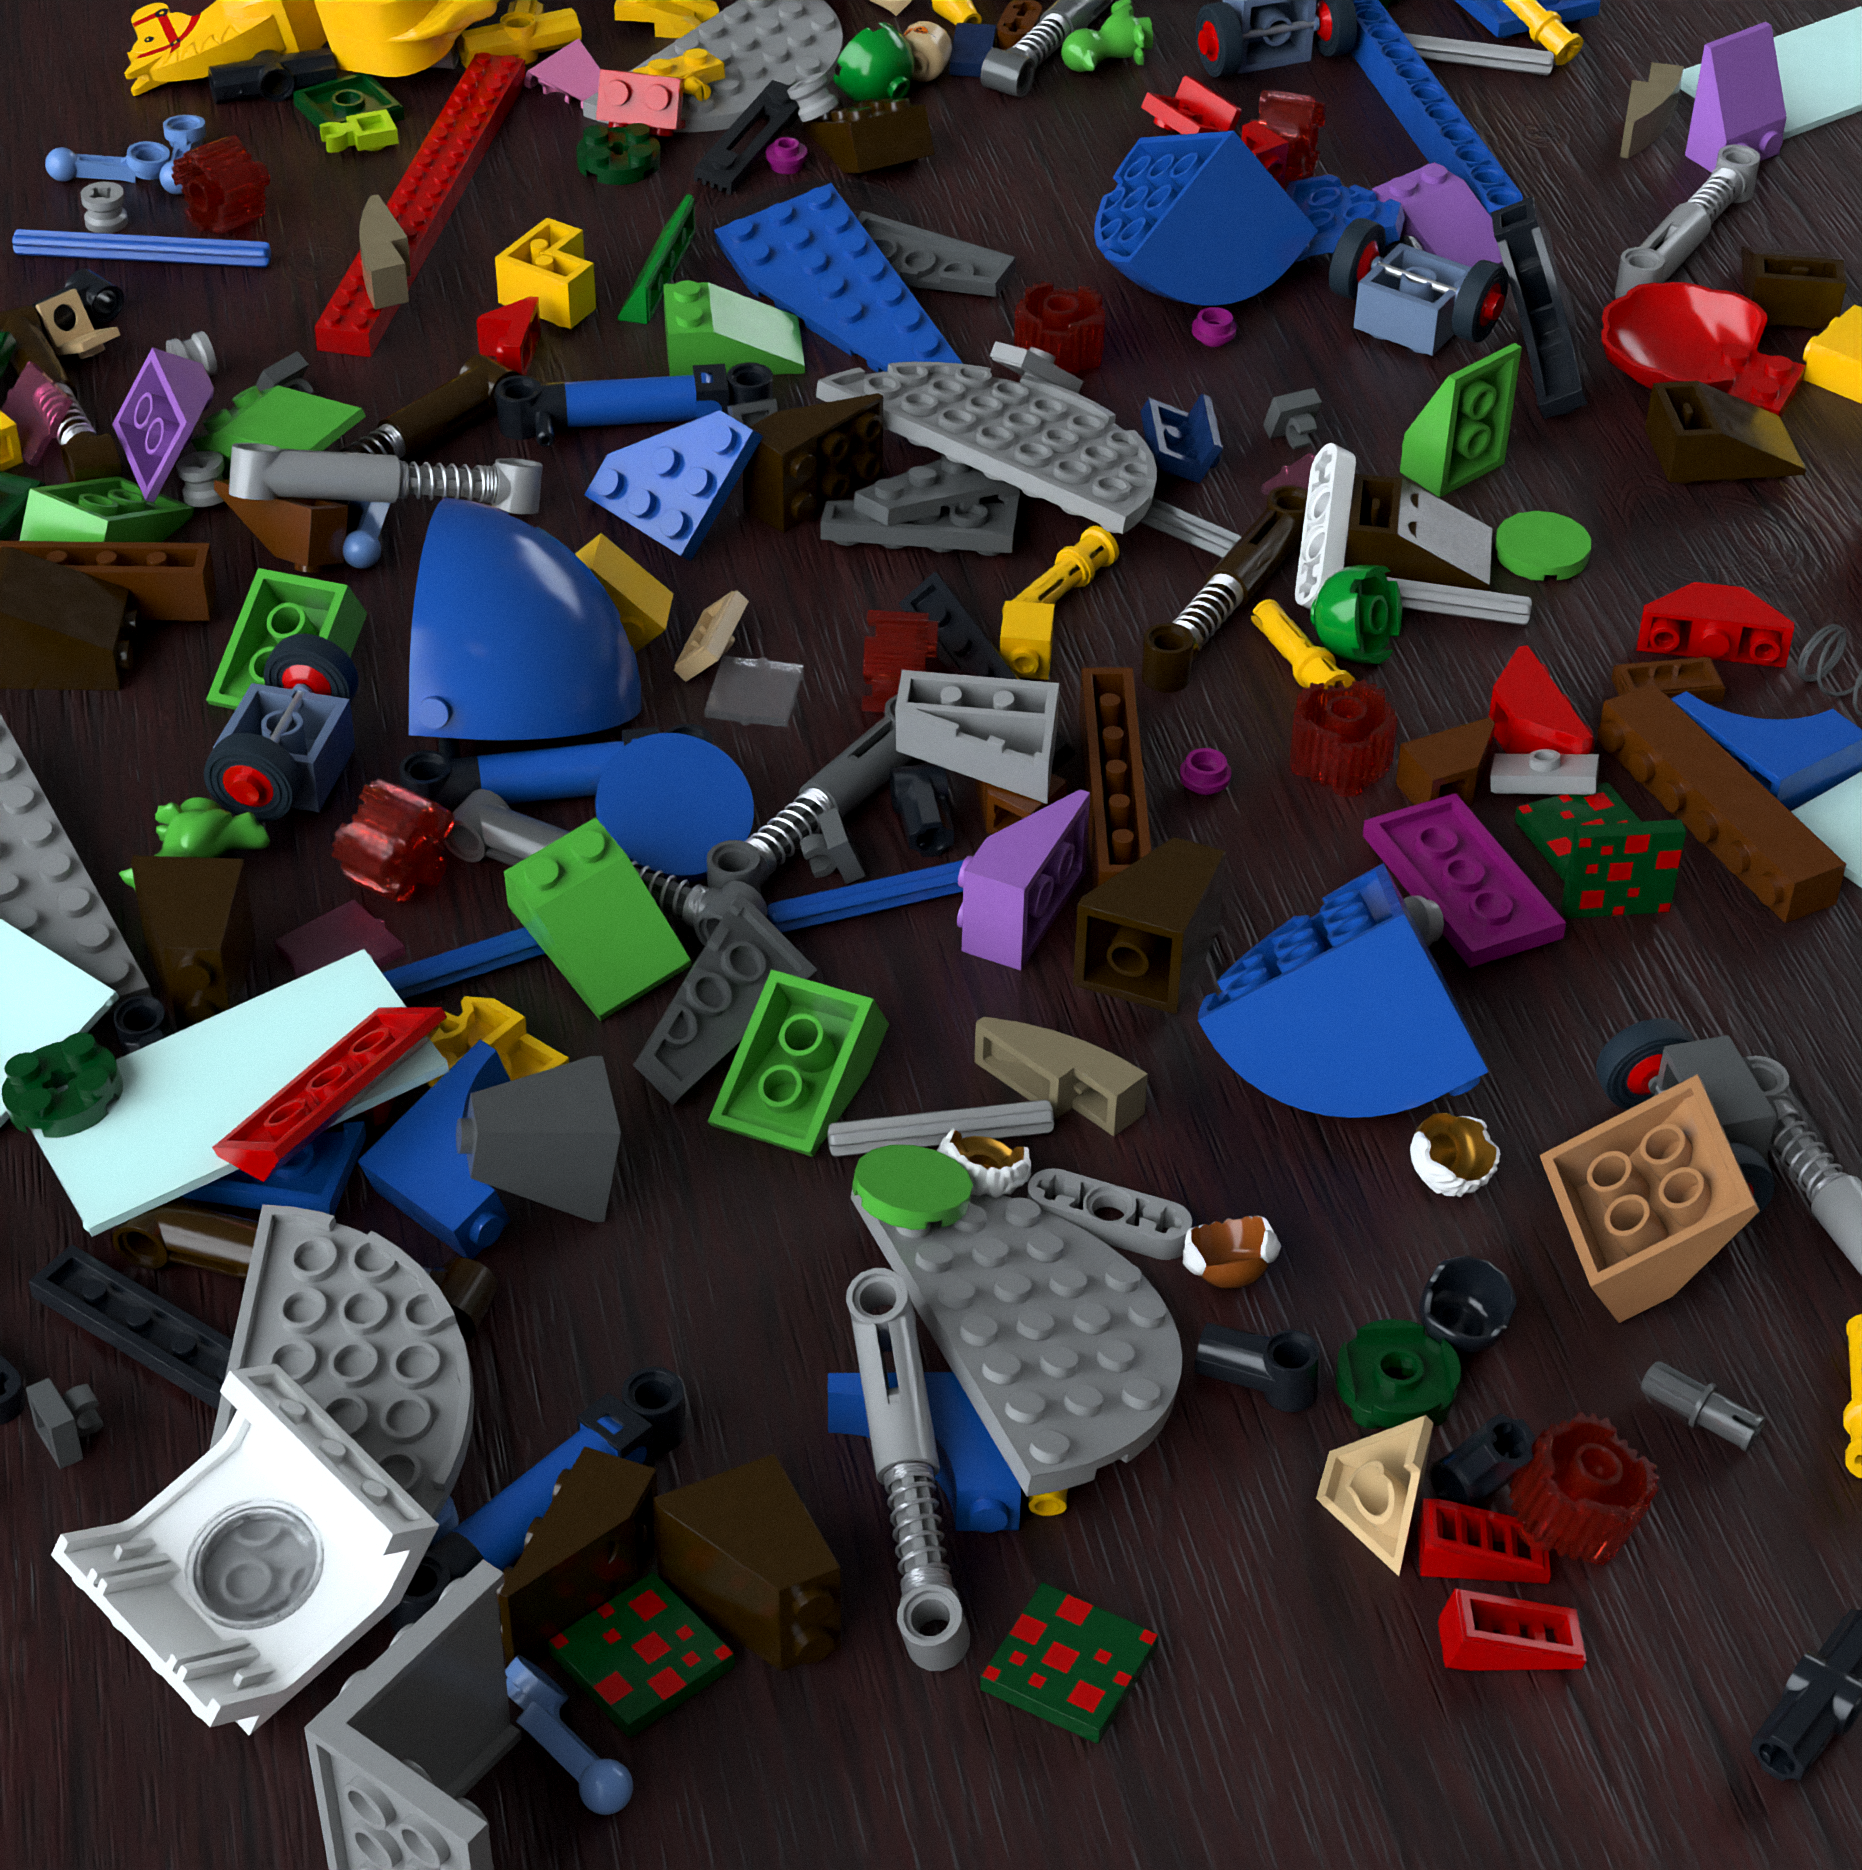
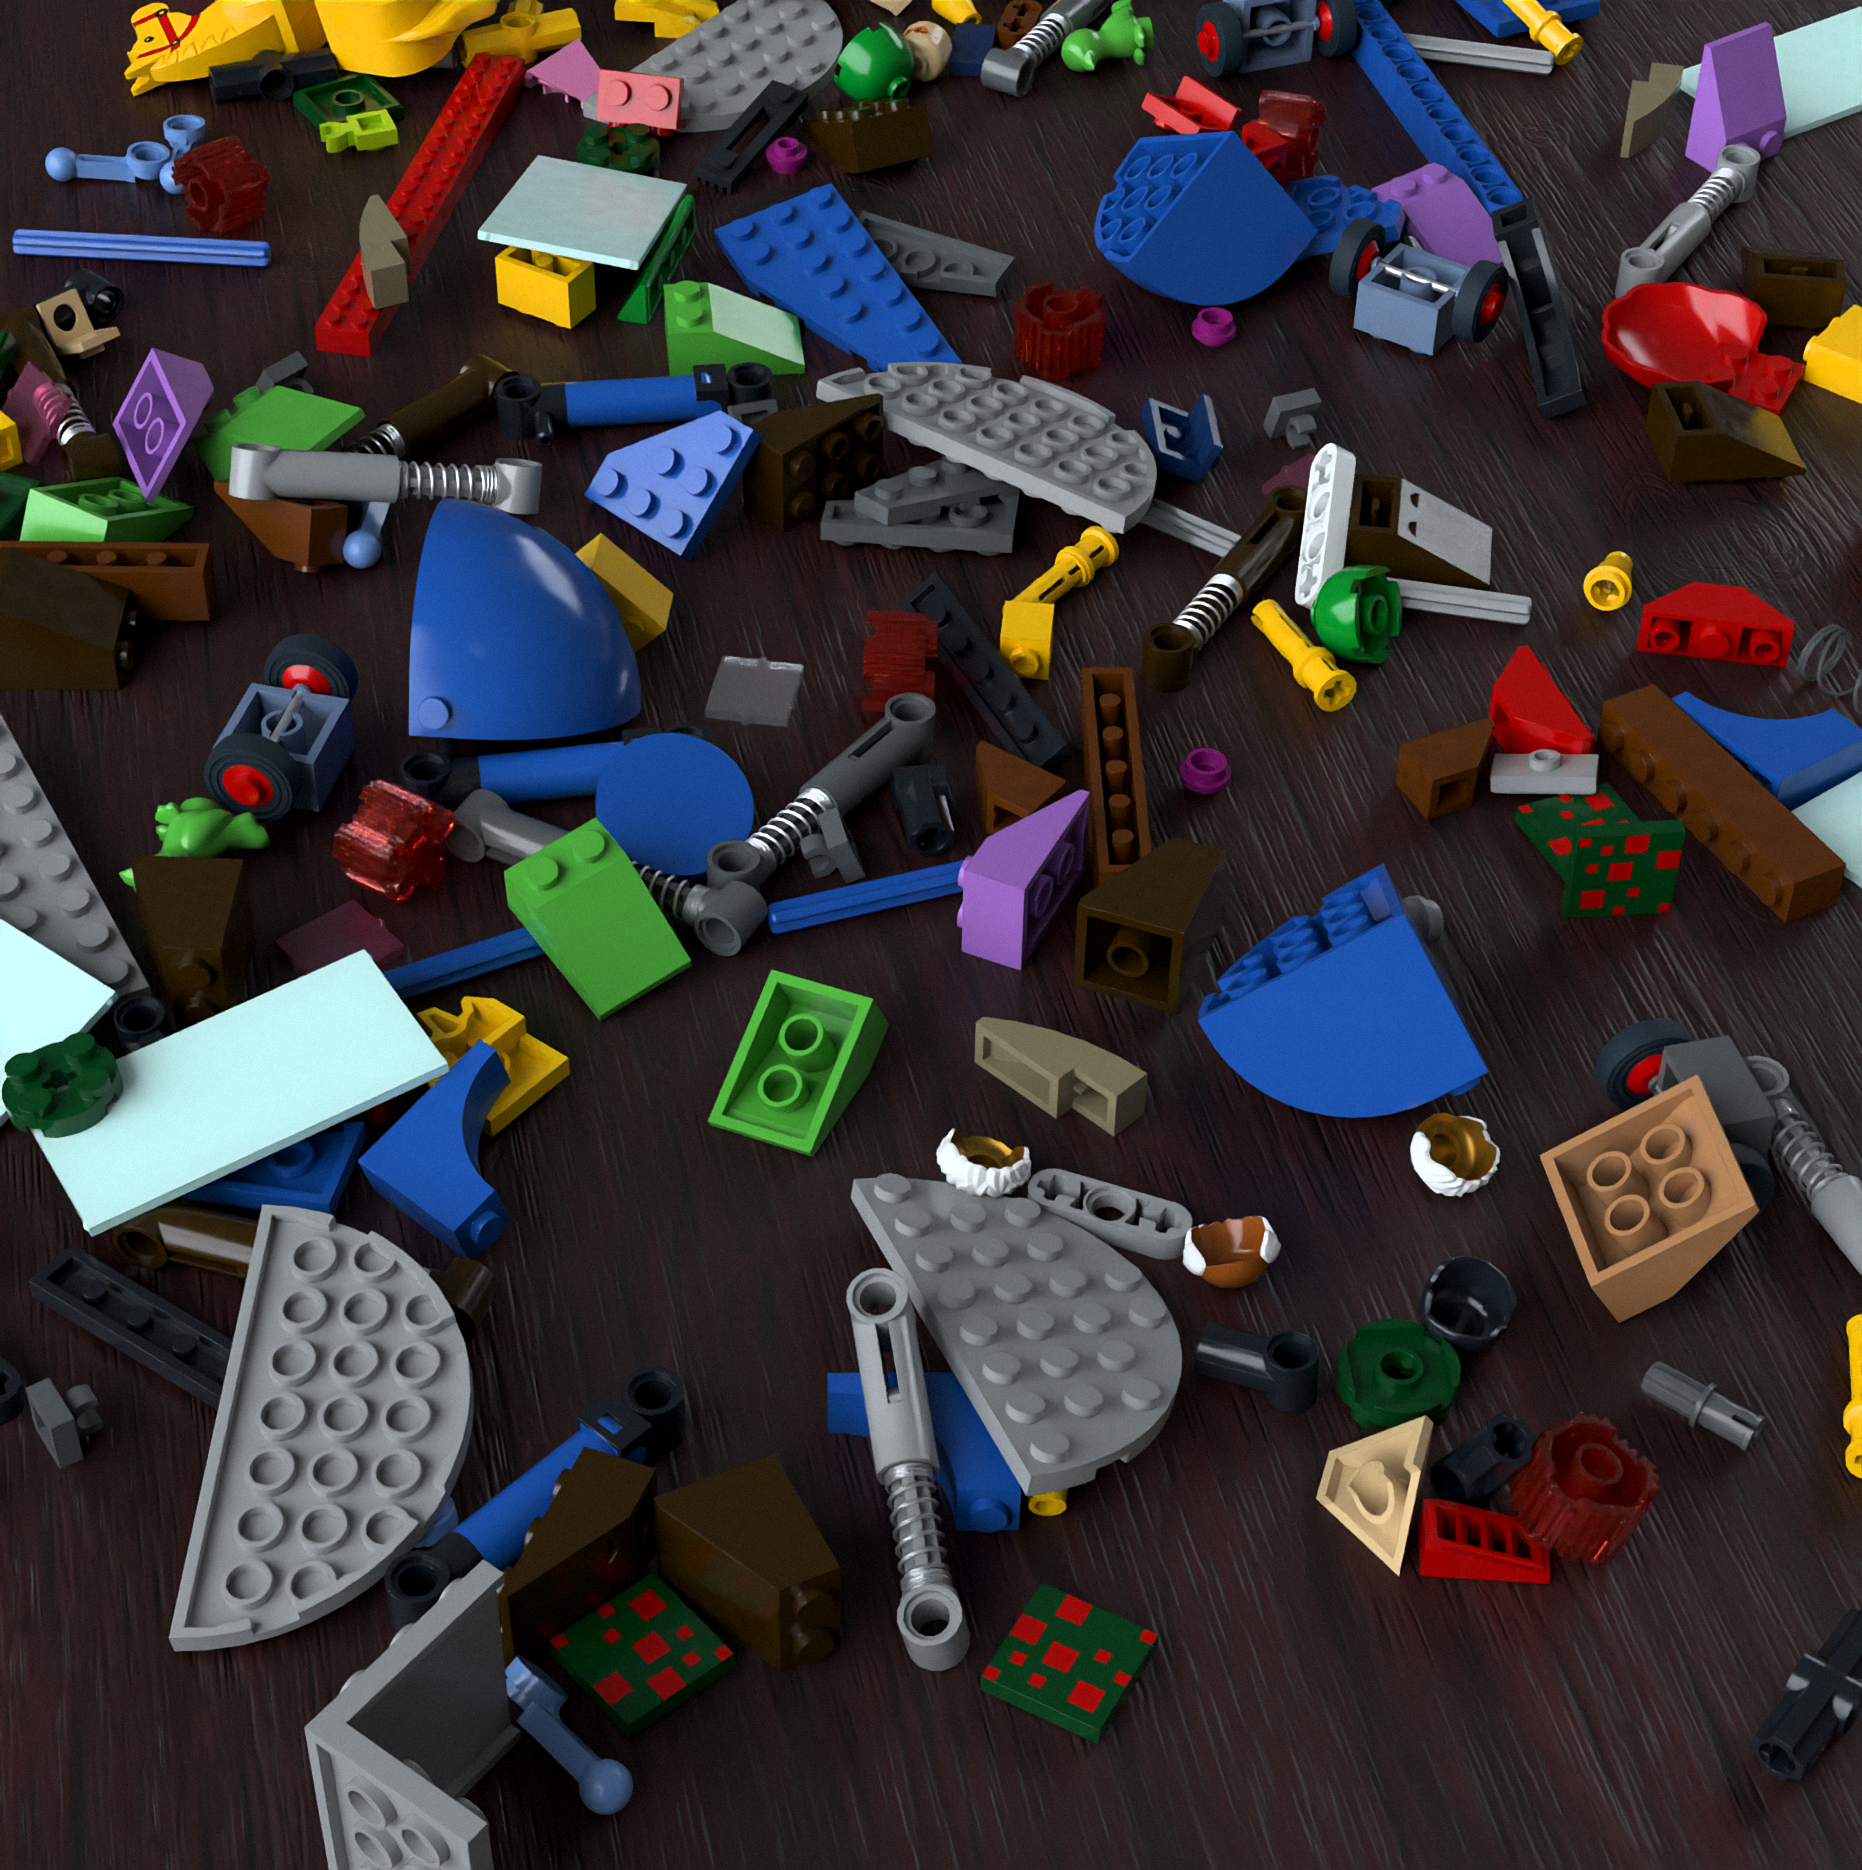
(104, 207): light grey wheel -> none
(197, 349): light grey wheel -> none
(199, 473): light grey wheel -> none
(256, 1556): white panel -> none
(276, 609): bright green slope -> none
(328, 1088): red slope -> none
(511, 333): red slope -> none
(546, 1137): dark grey slope -> none
(584, 212): none -> light aqua piece
(695, 66): yellow plate -> none
(711, 635): tan plate -> none
(717, 999): dark grey wing -> none
(812, 97): light grey wheel -> none
(912, 1186): bright green tile -> none
(930, 1128): light grey axle -> none
(981, 727): light grey wedge -> none
(1034, 364): light grey plate -> none
(1343, 736): clear red brick -> none
(1456, 862): magenta plate -> none
(1463, 425): bright green slope -> none
(1471, 1645): red slope -> none
(1542, 545): bright green tile -> none
(1610, 582): none -> yellow cone
(1672, 677): reddish brown plate -> none

